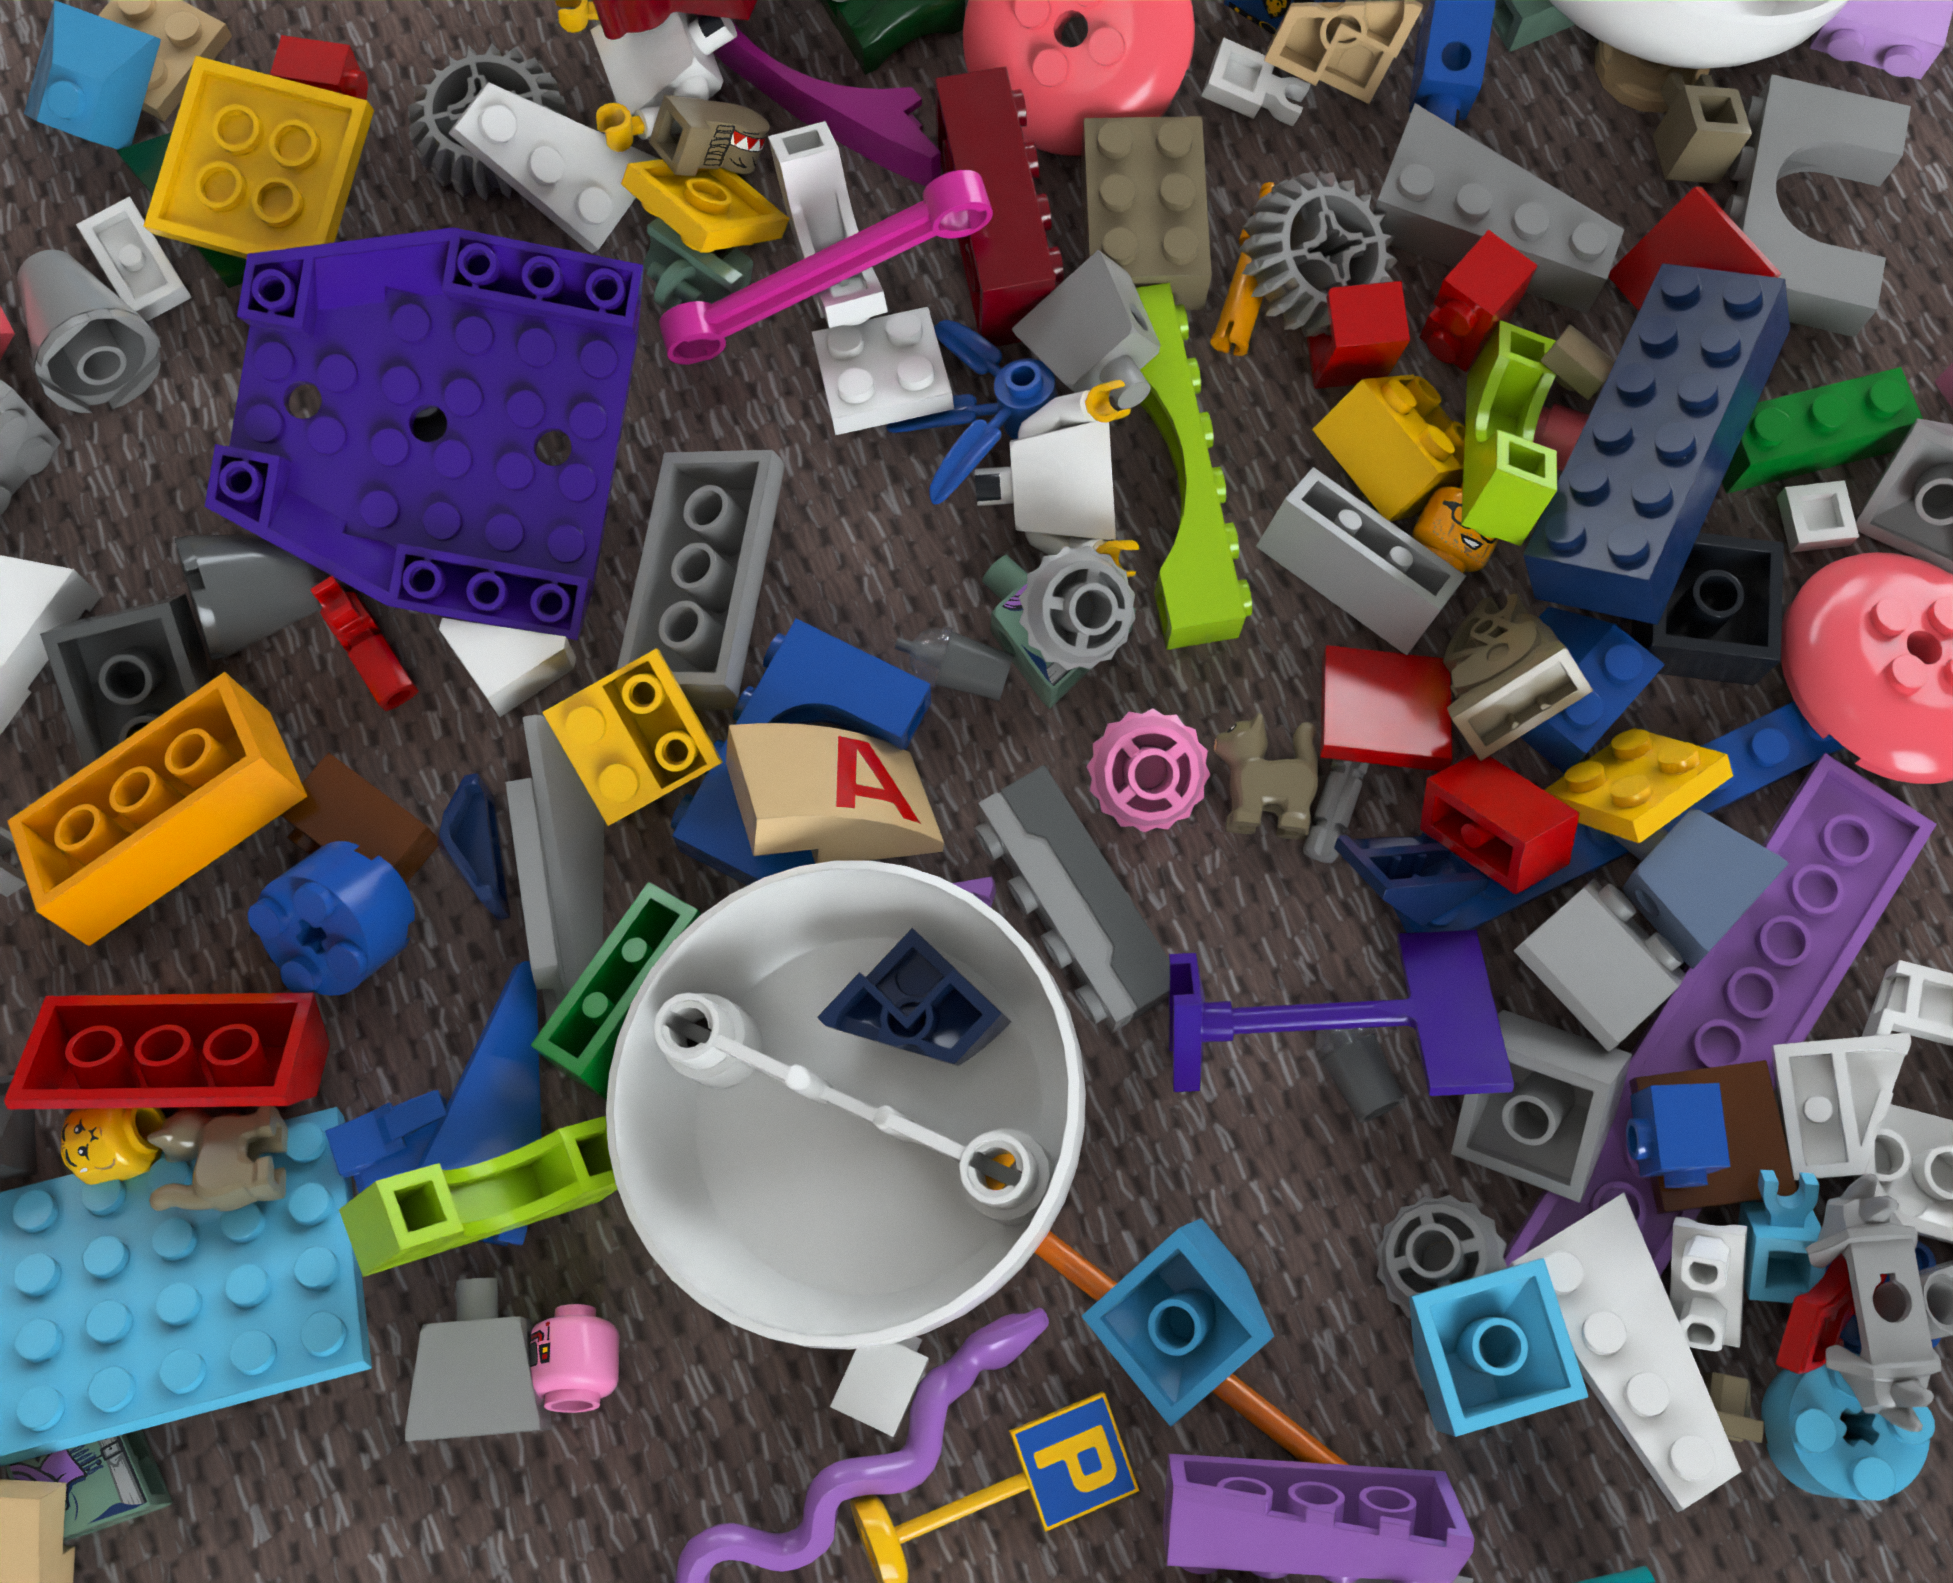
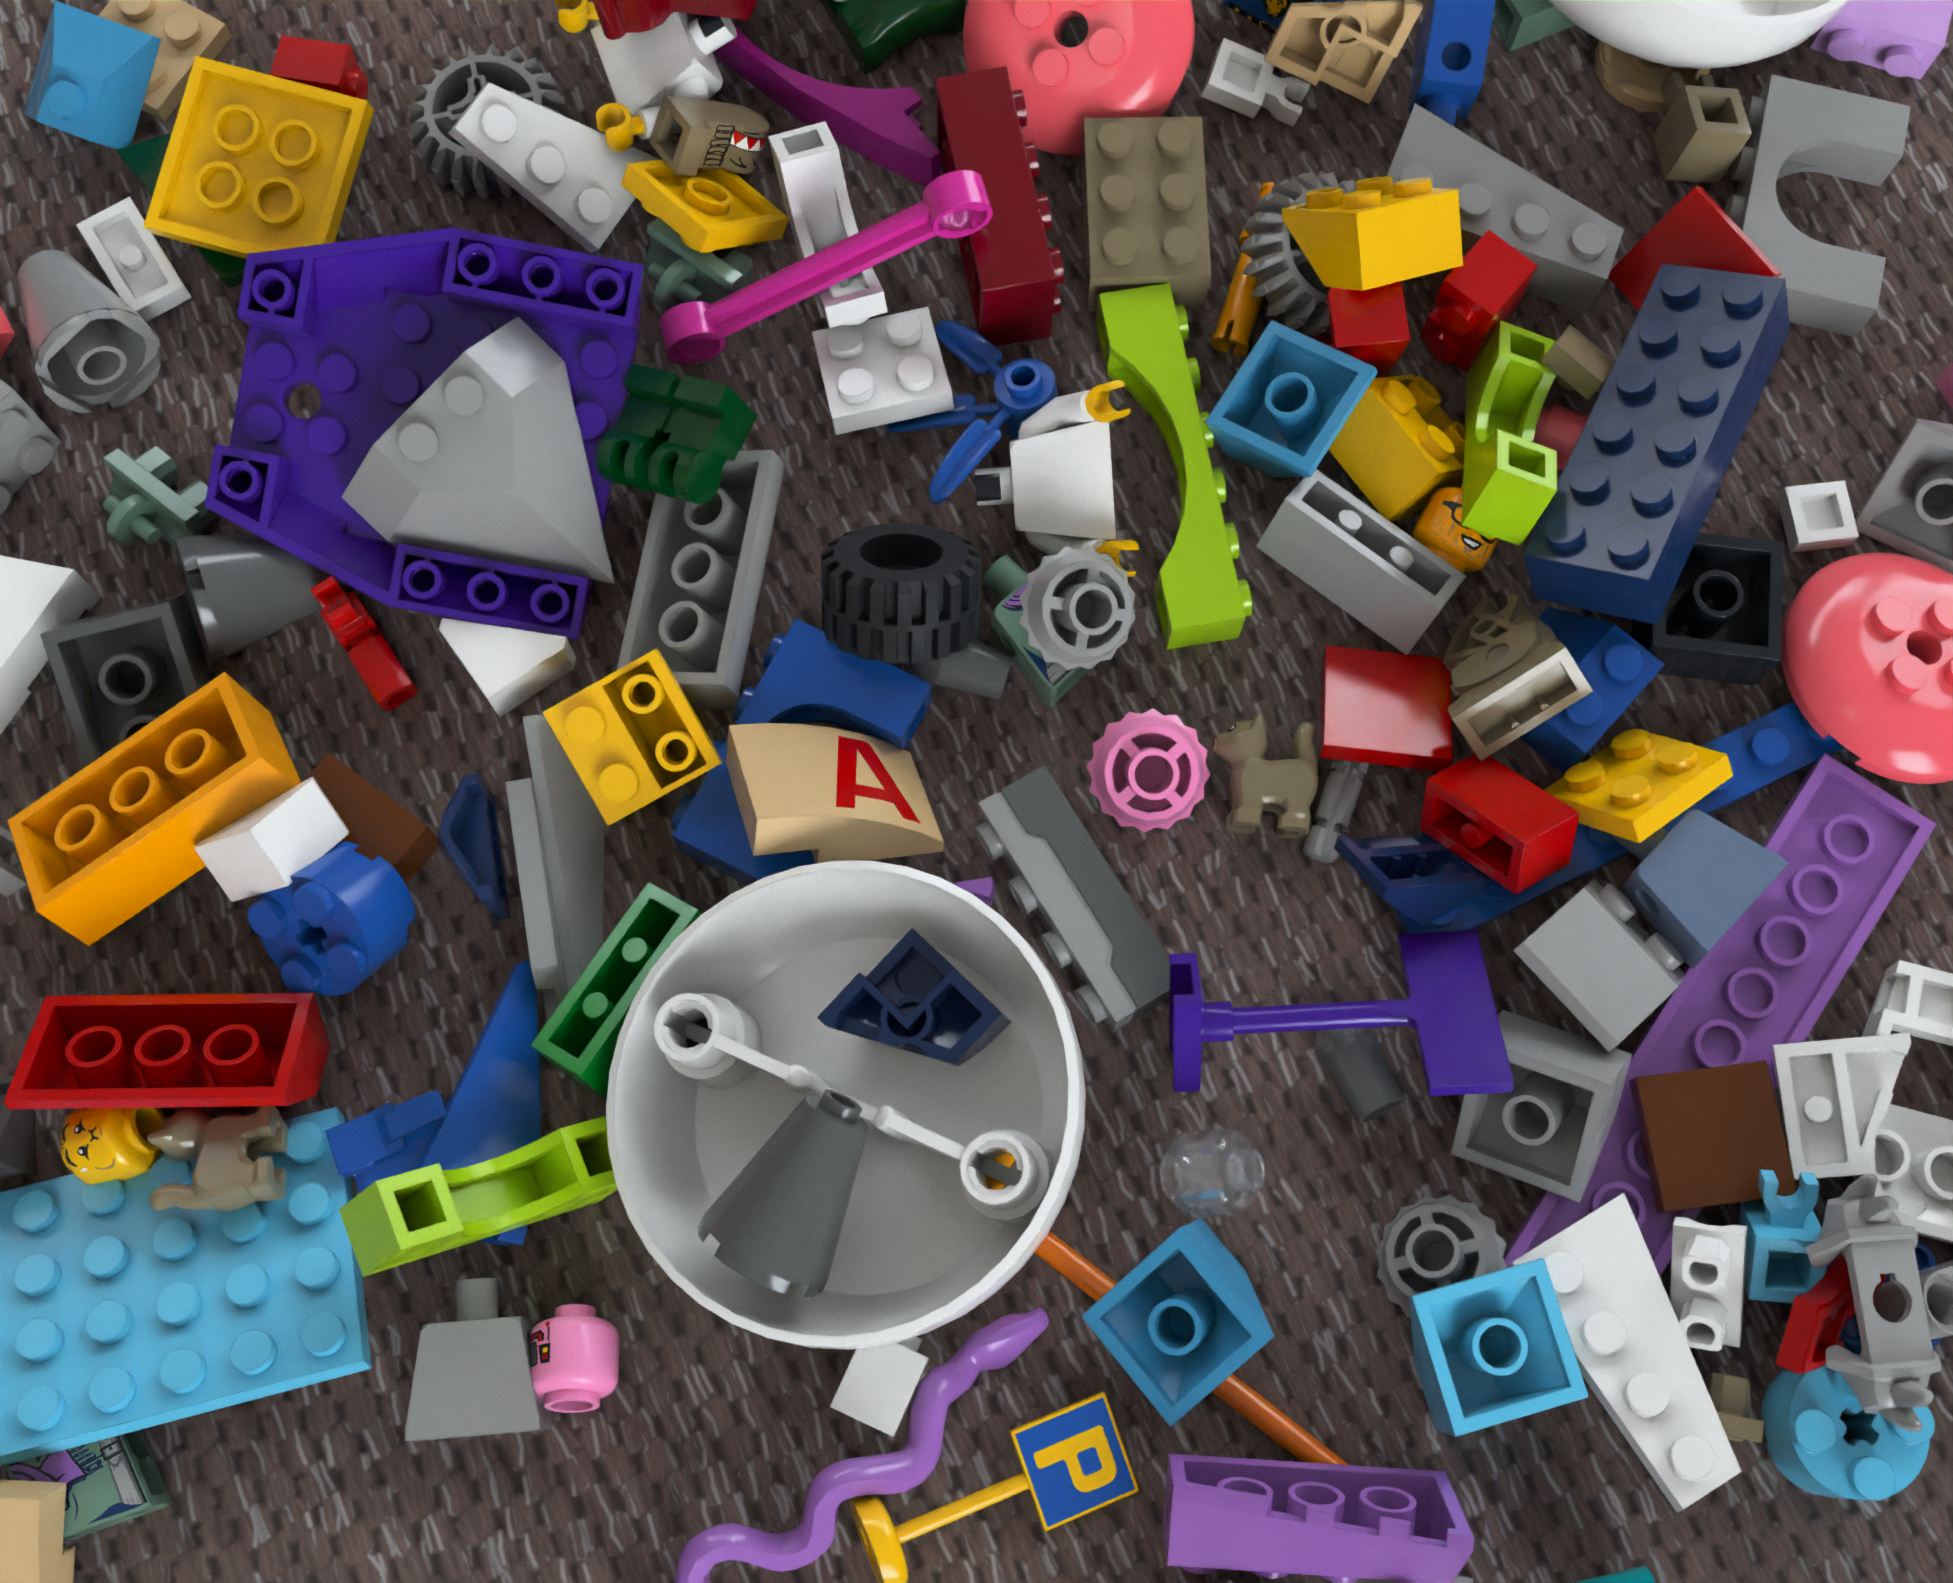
(144, 503): none -> sand green hips
(273, 842): none -> white slope
(490, 464): none -> light grey wedge
(674, 435): none -> dark green legs
(791, 1199): none -> dark grey cone
(900, 592): none -> black tyre
(1094, 331): light grey torso -> none
(1212, 1173): none -> clear head
(1288, 402): none -> dark azure slope
(1378, 232): none -> yellow slope
(1678, 1133): blue brick -> none
(1823, 429): green brick -> none

